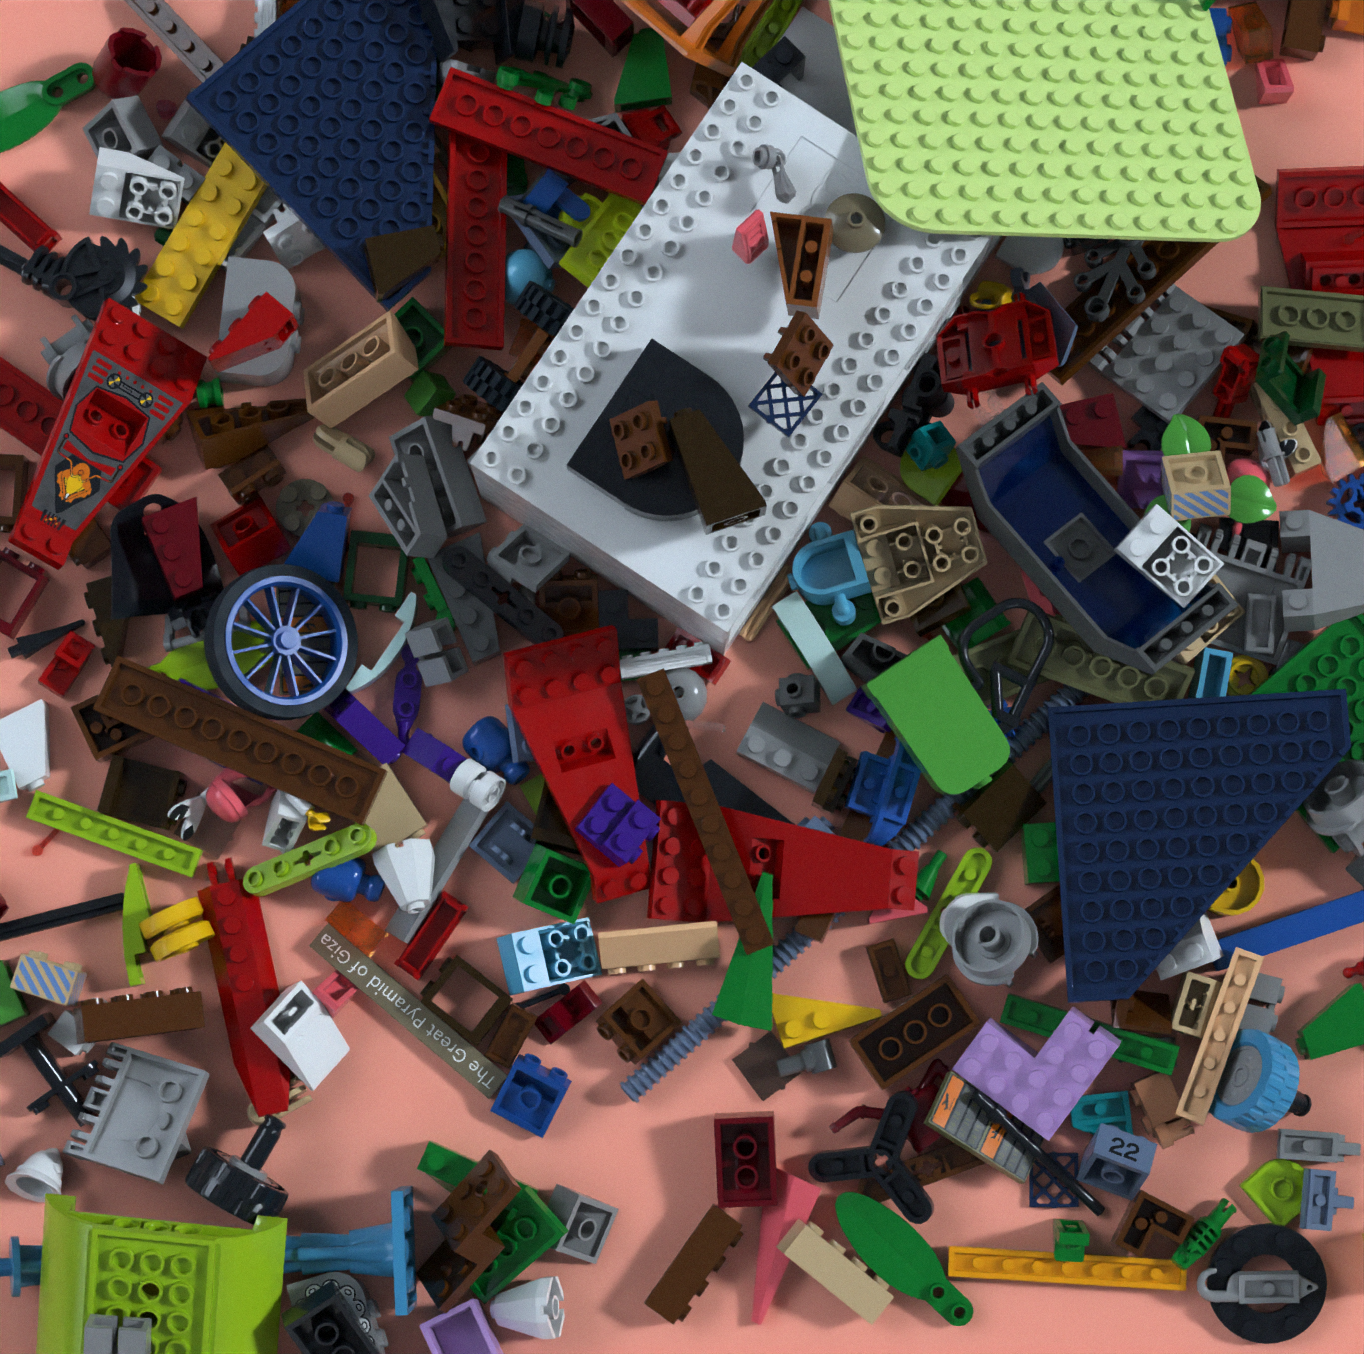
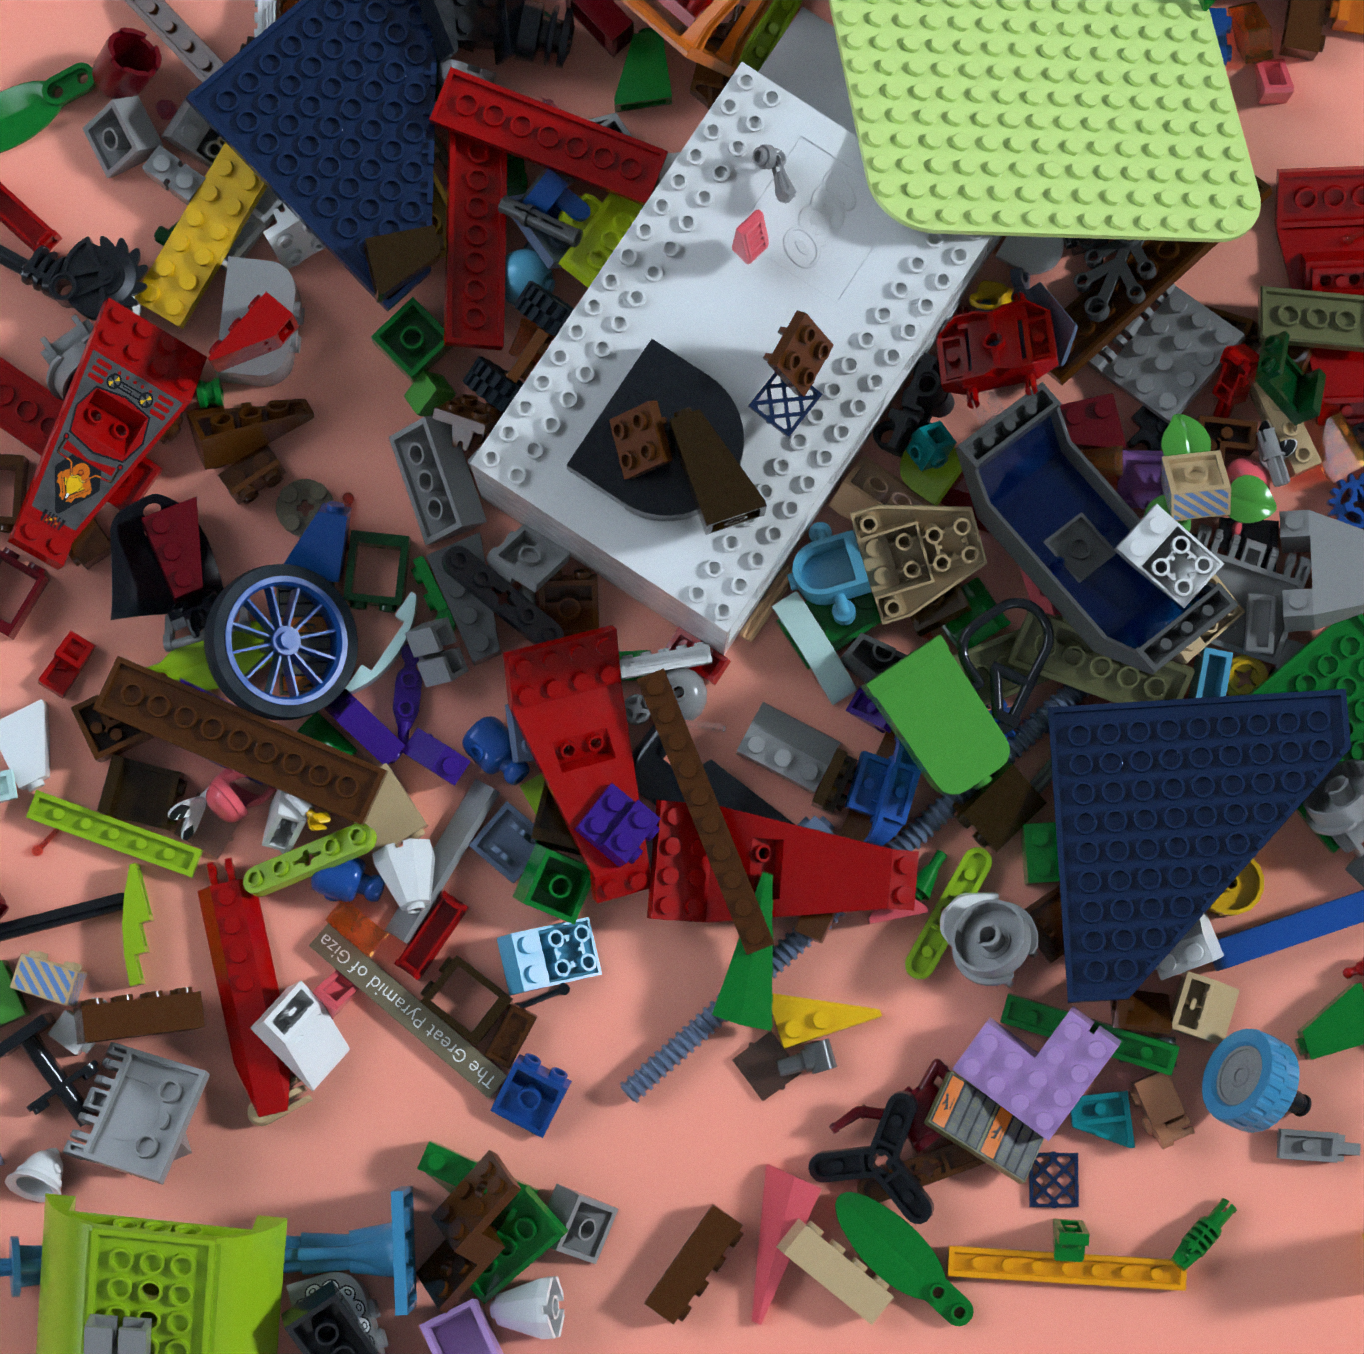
(33, 643): black piece -> none
(112, 631): dark brown slope -> none
(135, 190): white slope -> none
(178, 933): yellow wheel -> none
(239, 1182): black wheel -> none
(250, 536): red slope -> none
(343, 447): tan arm -> none
(359, 370): light nougat slope -> none
(410, 506): light grey wedge -> none
(478, 785): white wheel -> none
(547, 86): green plant -> none
(567, 1012): dark red slope -> none
(631, 633): black brick -> none
(637, 1022): reddish brown plate -> none
(644, 127): red piece -> none
(659, 945): light nougat slope -> none
(746, 1159): dark red slope -> none
(781, 61): black window -> none
(798, 695): dark grey brick -> none
(803, 258): dark orange wedge -> none
(852, 236): dark tan dish -> none
(888, 970): reddish brown plate -> none
(914, 1032): reddish brown brick -> none
(997, 1115): black bar -> none
(1116, 1161): sand blue brick -> none
(1150, 1215): reddish brown brick -> none
(1219, 1036): light nougat plate -> none
(1258, 1287): light grey plate -> none
(1268, 991): light grey piece -> none
(1269, 1240): black plate -> none
(1276, 1189): lime tile -> none
(1321, 1200): sand blue hinge -> none

